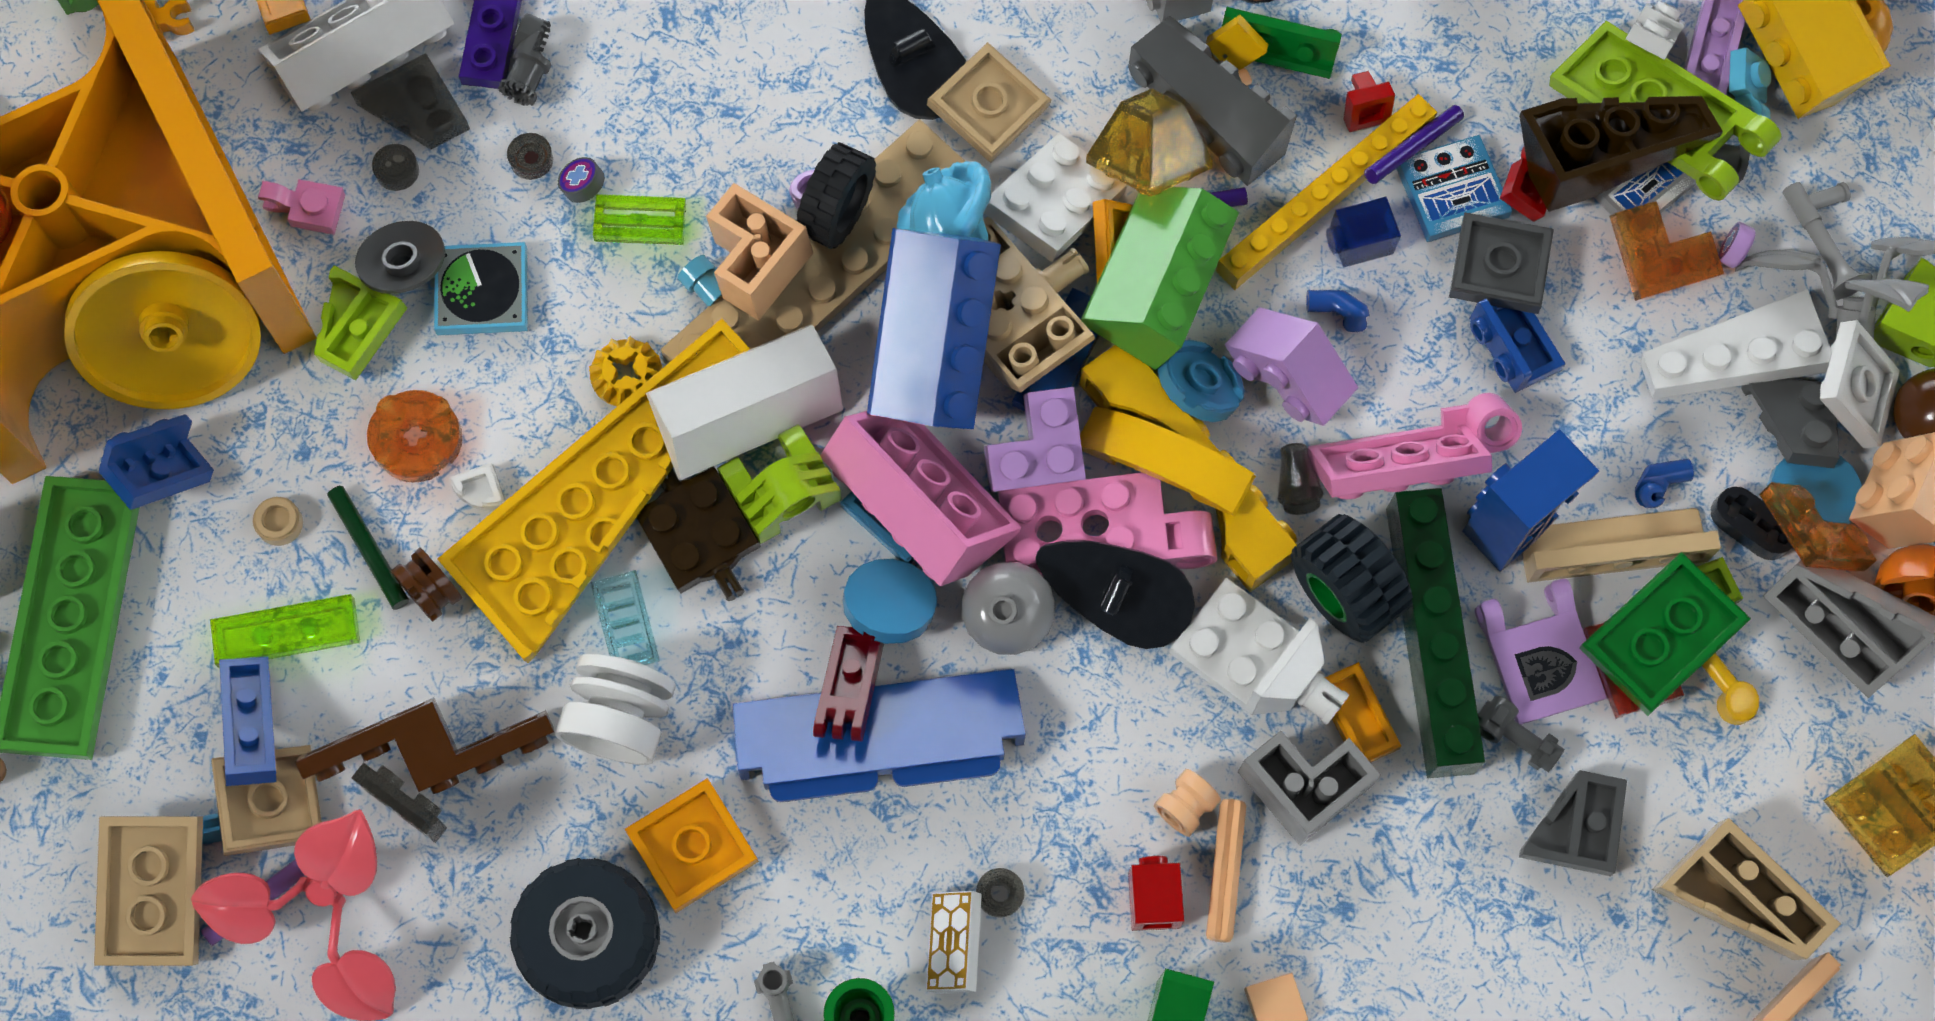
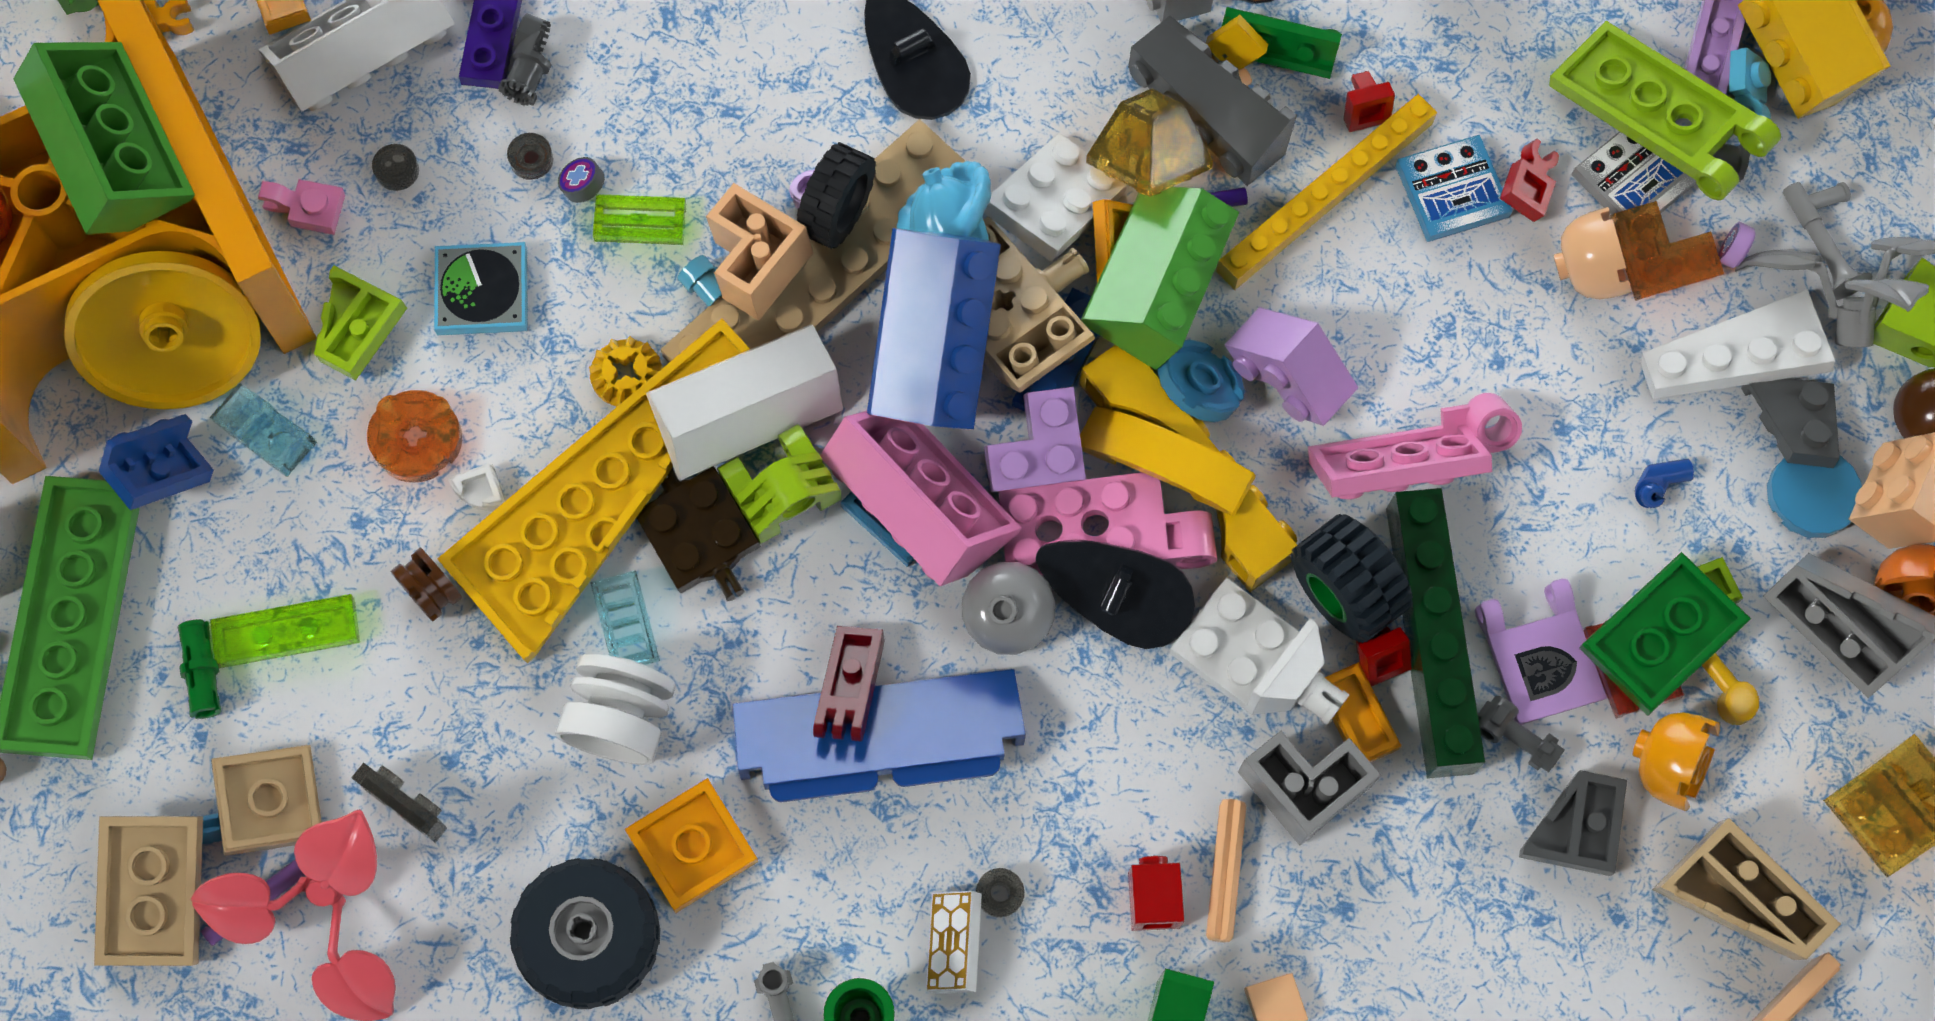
(101, 134): none -> bright green slope
(199, 669): none -> green pin
(247, 721): blue plate -> none
(263, 429): none -> clear light blue slope
(277, 521): tan tile -> none
(367, 547): dark green bar -> none
(400, 257): dark grey dish -> none
(414, 103): clear smoke wing -> none
(426, 747): reddish brown bracket -> none
(889, 600): dark azure tile -> none
(989, 102): tan tile -> none
(1187, 803): light nougat wheel -> none
(1298, 483): clear smoke cone -> none
(1341, 303): blue arm -> none
(1363, 232): clear blue brick -> none
(1385, 655): none -> red tile
(1414, 144): dark purple bar -> none
(1501, 263): dark grey tile -> none
(1517, 343): blue bracket -> none
(1524, 499): blue wedge -> none
(1592, 147): dark brown wedge -> none
(1593, 257): none -> light nougat cylinder
(1618, 545): tan panel -> none
(1656, 28): white slope -> none
(1675, 757): none -> light orange cylinder
(1751, 524): black beam -> none
(1815, 540): clear orange plate -> none
(1859, 384): white plate -> none

